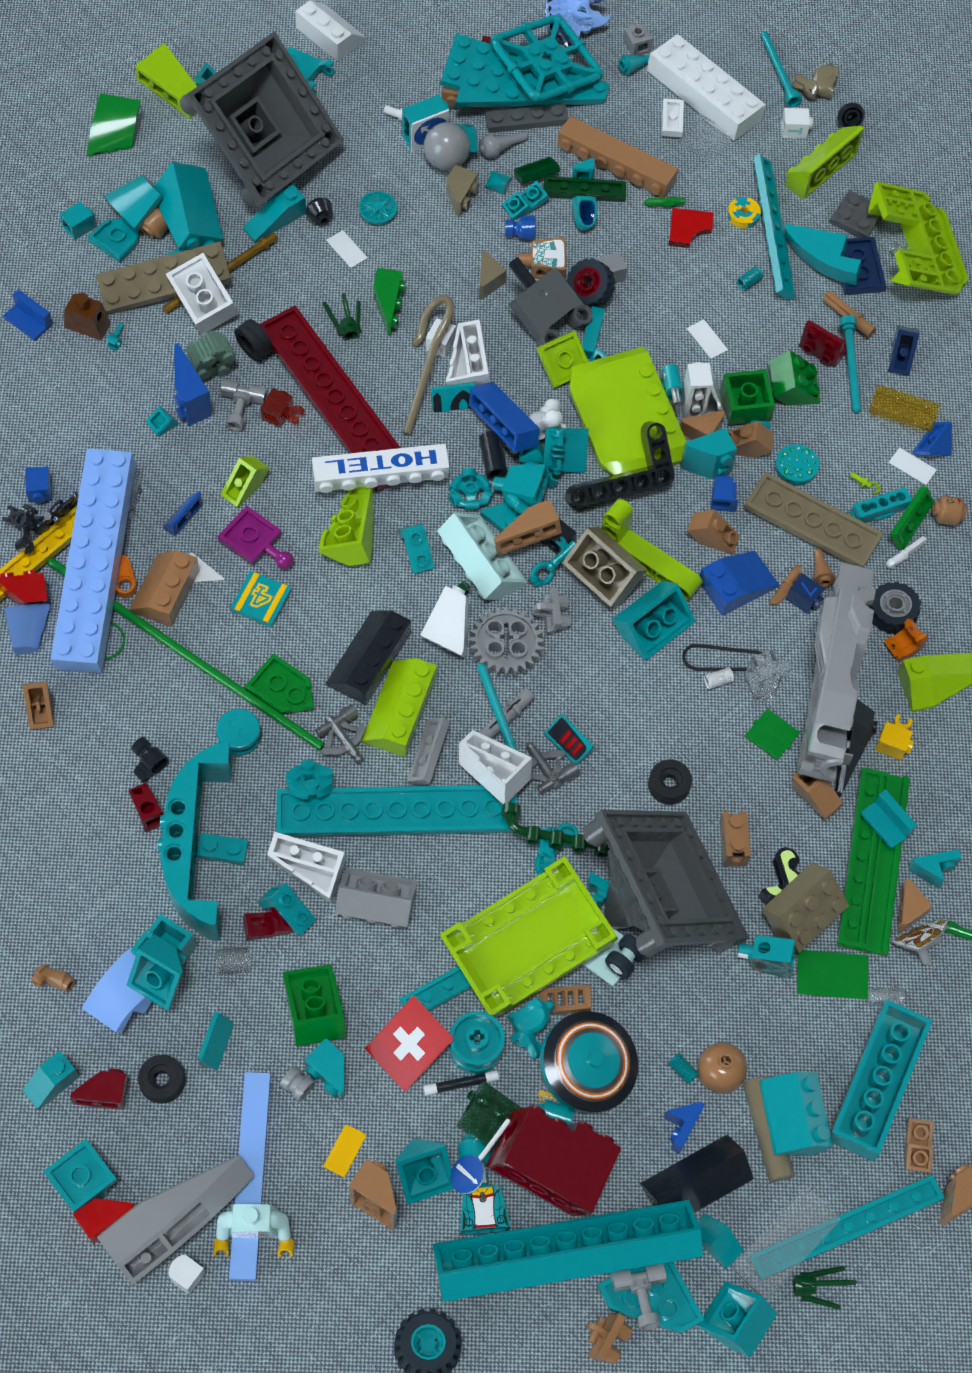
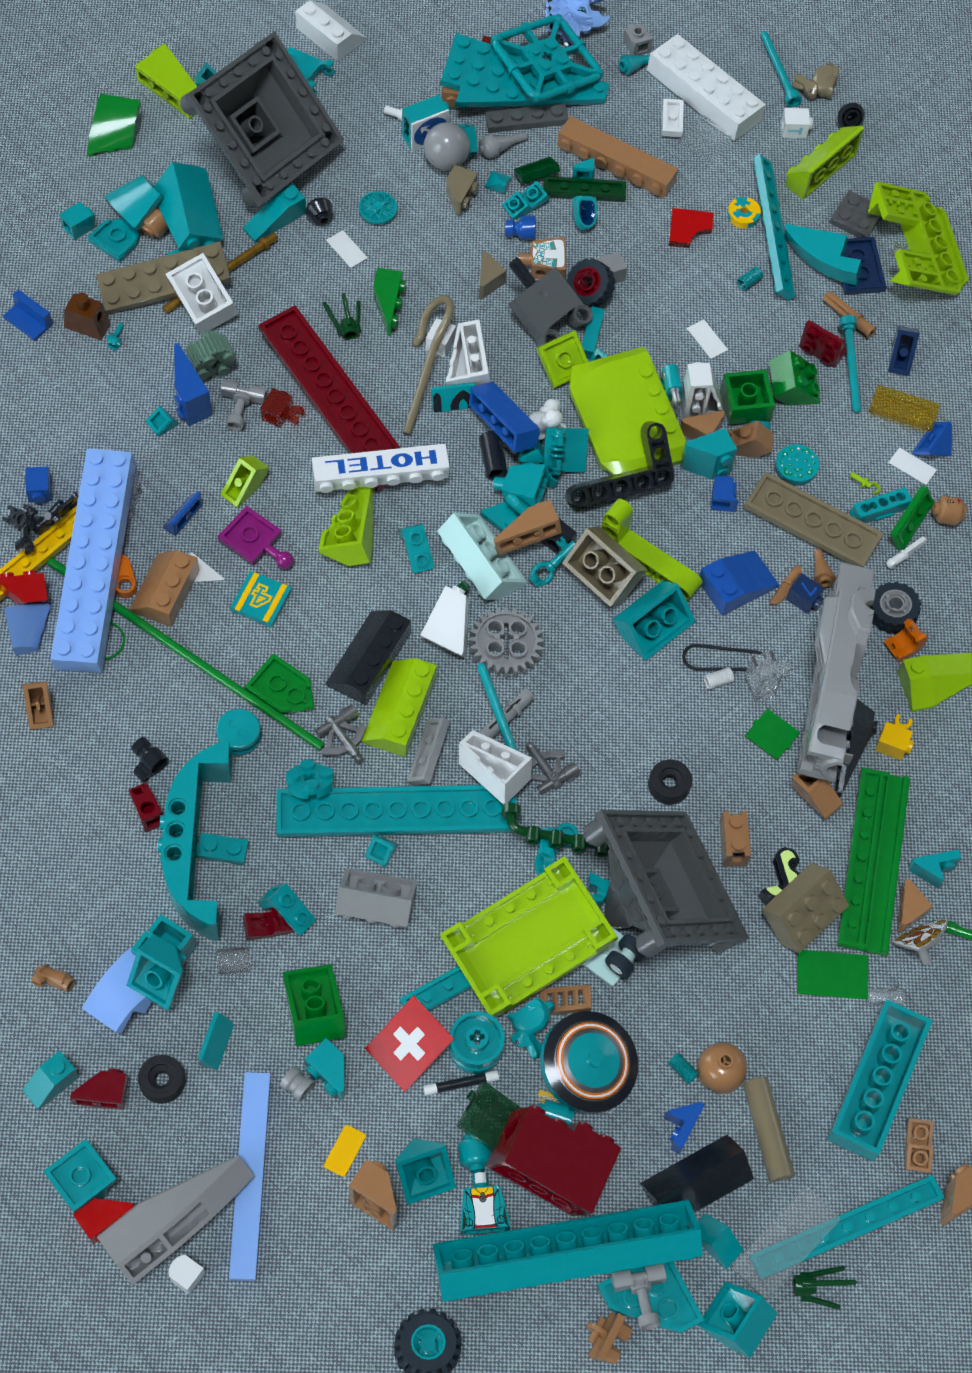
(253, 339): black tyre -> none
(253, 1222): light aqua torso -> none
(309, 863): white wedge -> none
(381, 850): none -> teal slope
(469, 1170): blue piece -> none
(470, 490): teal piece -> none
(550, 610): light grey hips -> none
(569, 739): slope -> none
(668, 201): green piece -> none
(713, 531): medium nougat slope -> none
(770, 955): teal torso -> none
(796, 1114): teal slope -> none
(889, 820): teal panel -> none

